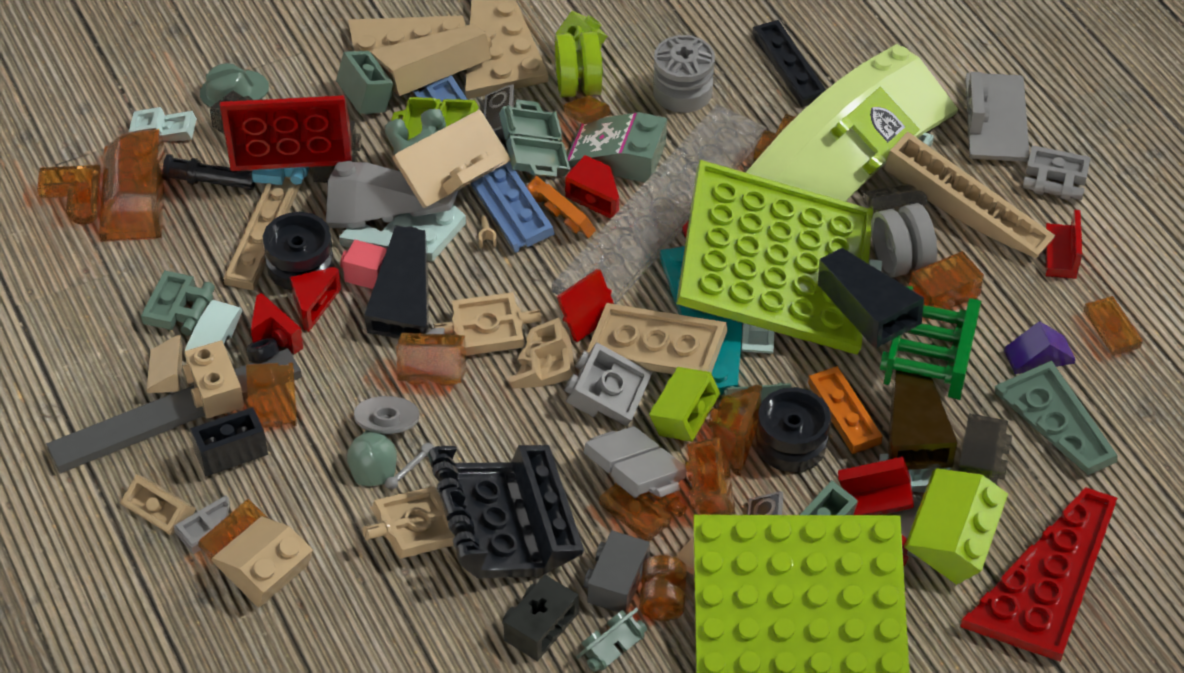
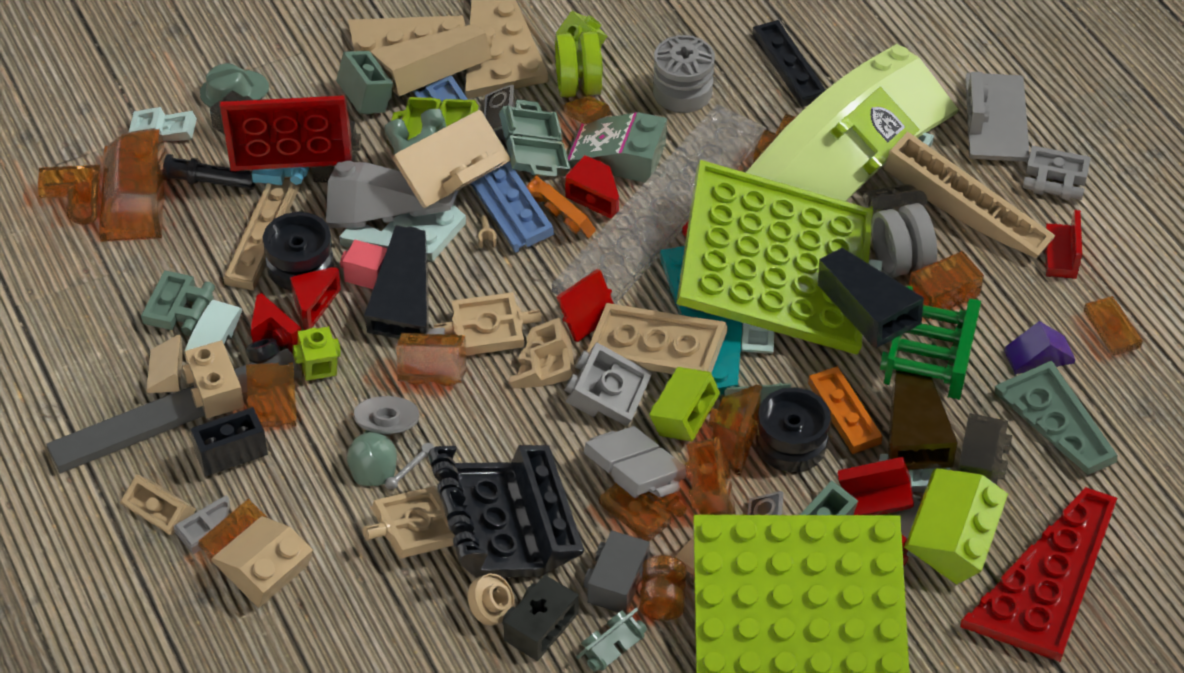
(317, 353): none -> lime brick
(490, 599): none -> tan plate

